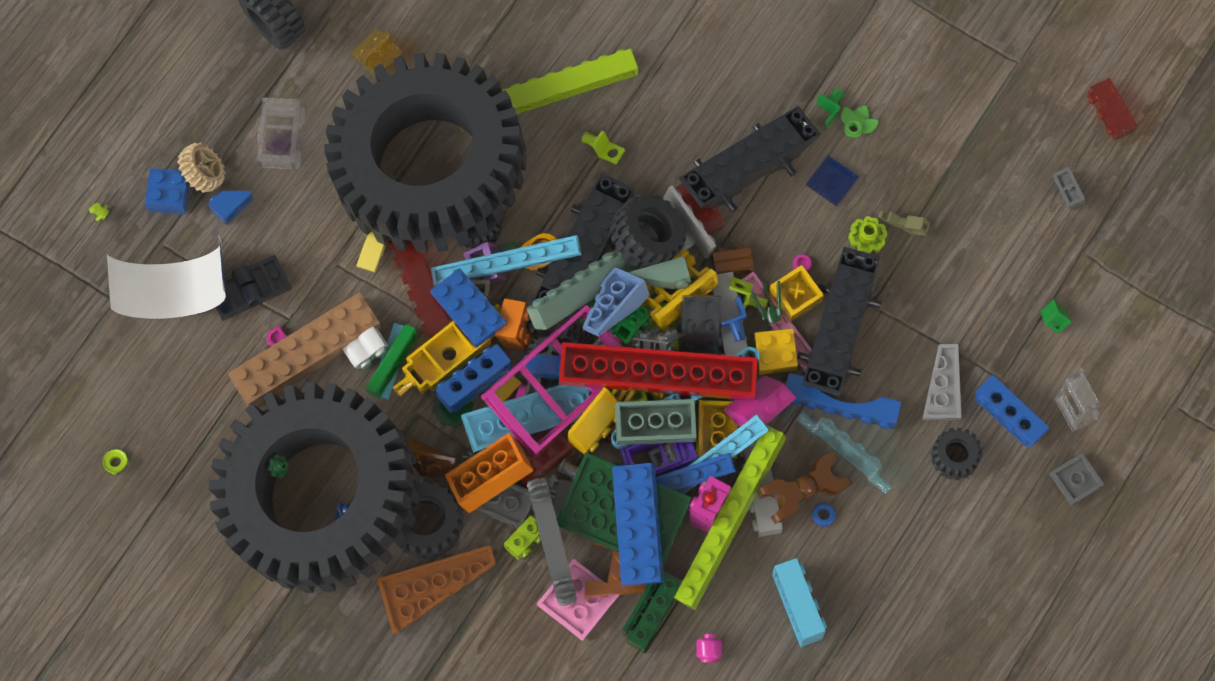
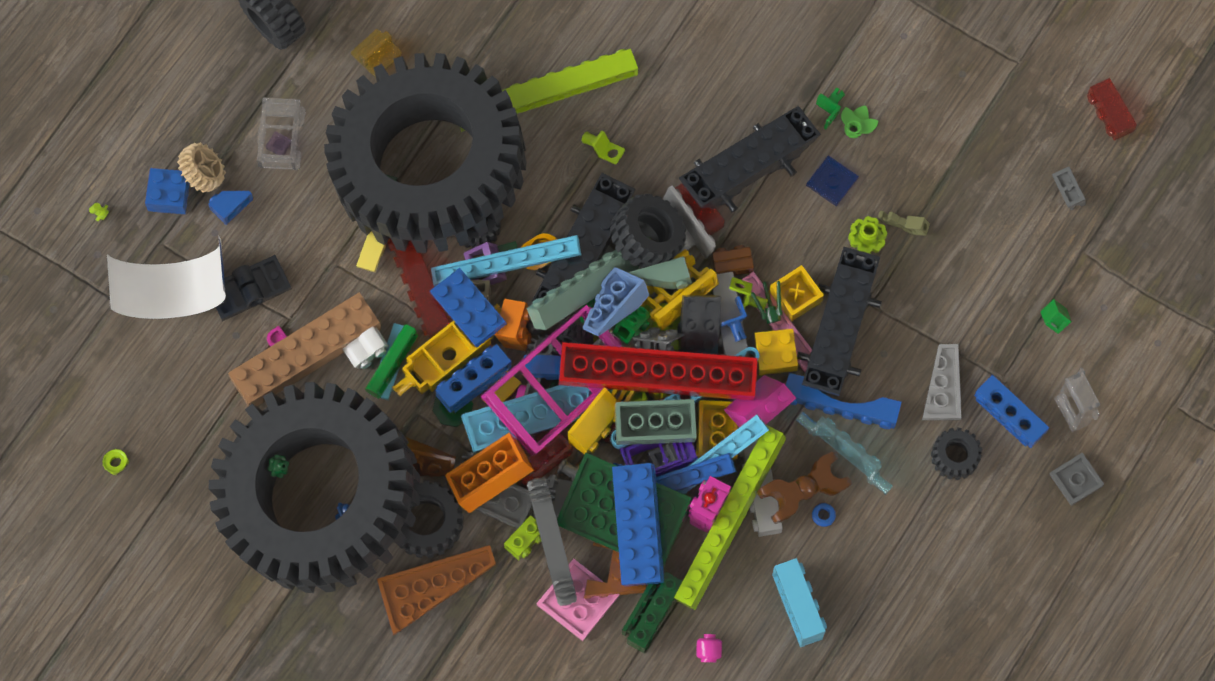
(803, 260): dark pink tile -> none

